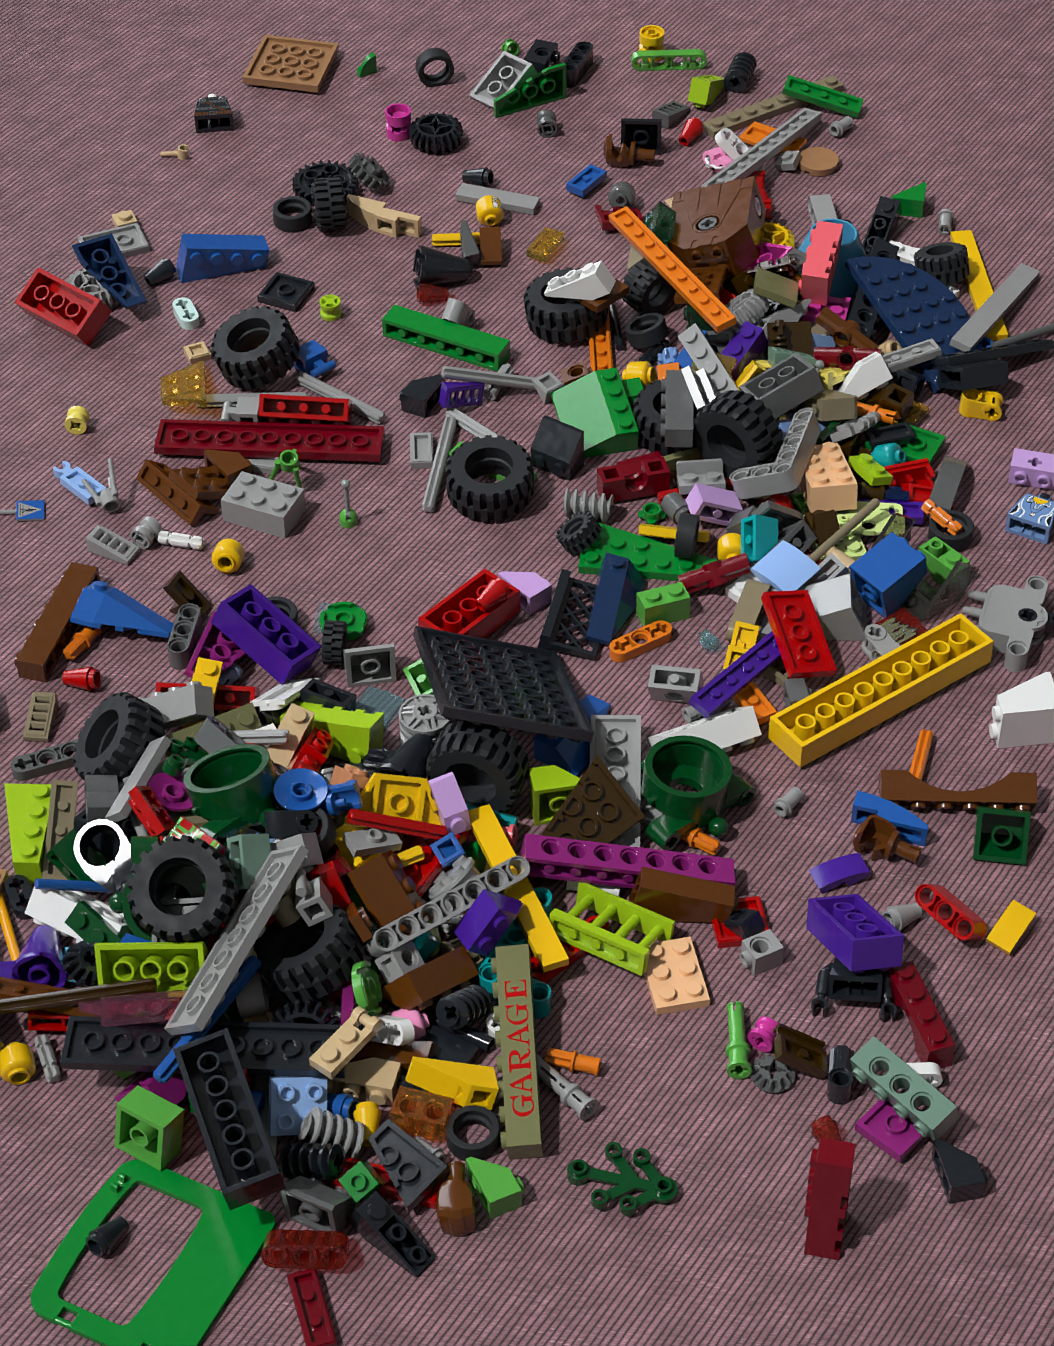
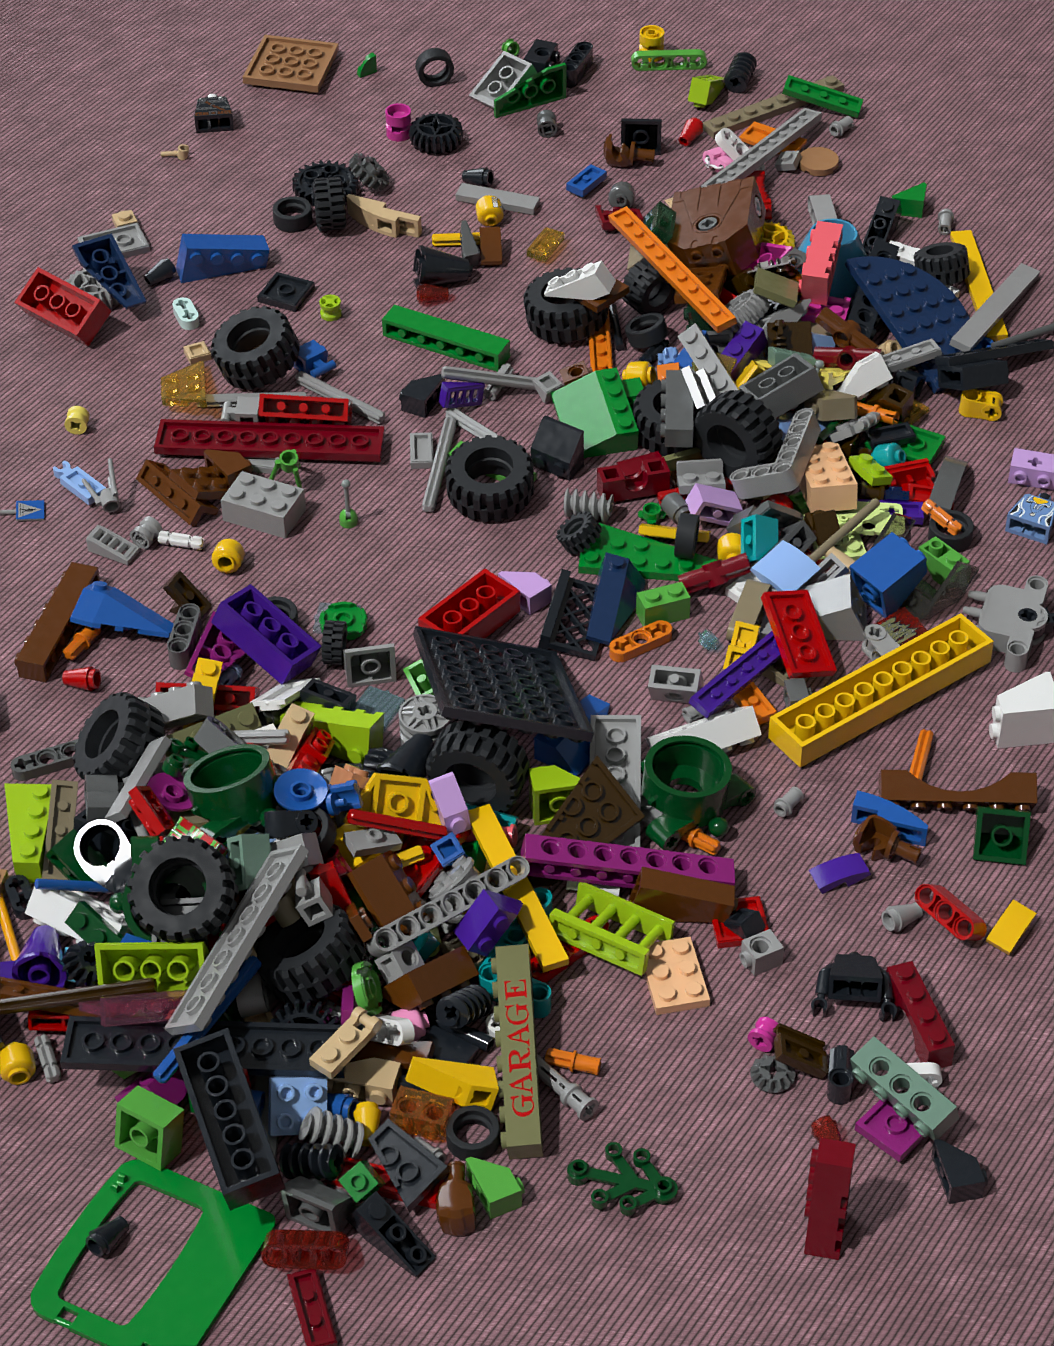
(40, 704): dark tan slope -> none
(458, 313): light grey piece -> none
(494, 592): red cone -> none
(670, 113): dark grey slope -> none
(737, 1049): bright green pin -> none
(855, 932): dark purple brick -> none

